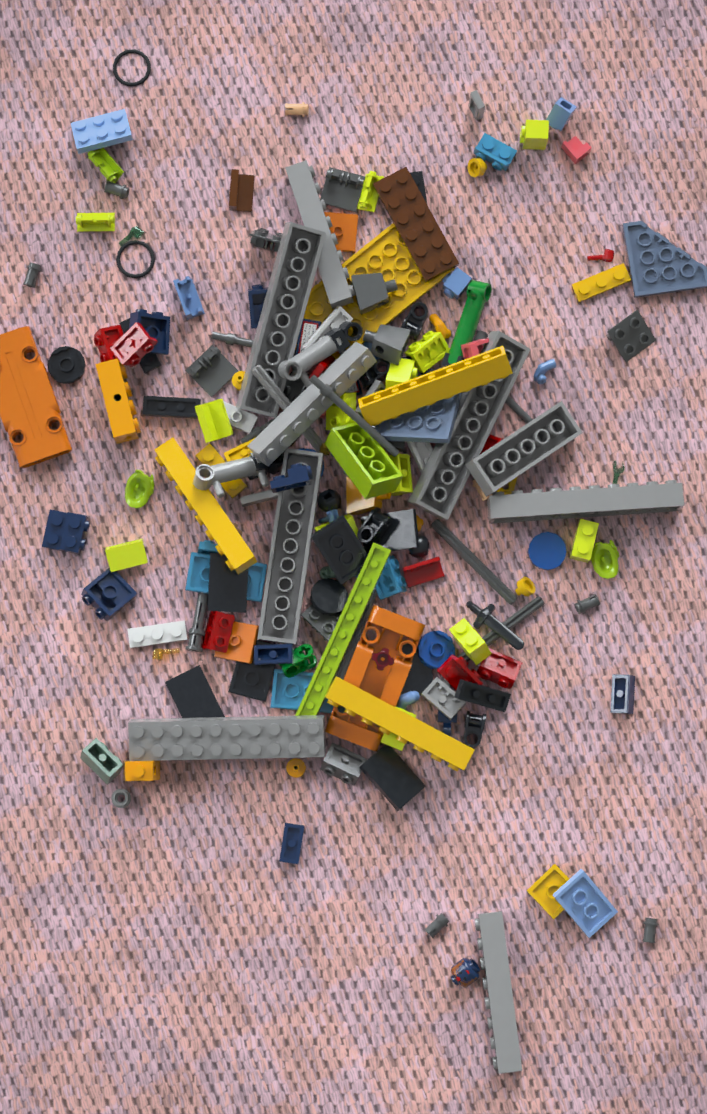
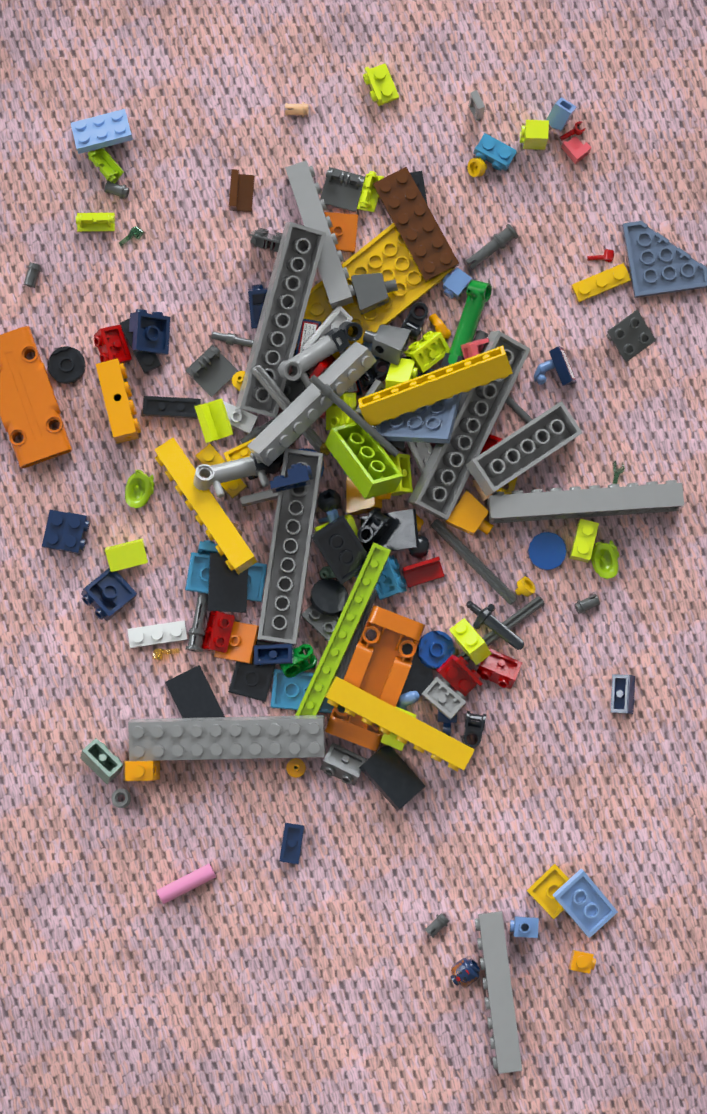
(132, 243): black piece -> none
(133, 83): black piece -> none
(133, 345): bracket -> none
(186, 883): none -> bright pink piece
(188, 297): medium blue hinge -> none
(377, 658): dark red plate -> none
(381, 84): none -> neon yellow bracket
(469, 516): none -> light orange torso
(482, 695): black plate -> none
(499, 241): none -> dark grey pin
(524, 927): none -> medium blue brick
(562, 366): none -> dark blue slope
(575, 130): none -> red hand
(582, 961): none -> light orange brick
(649, 930): dark grey pin -> none

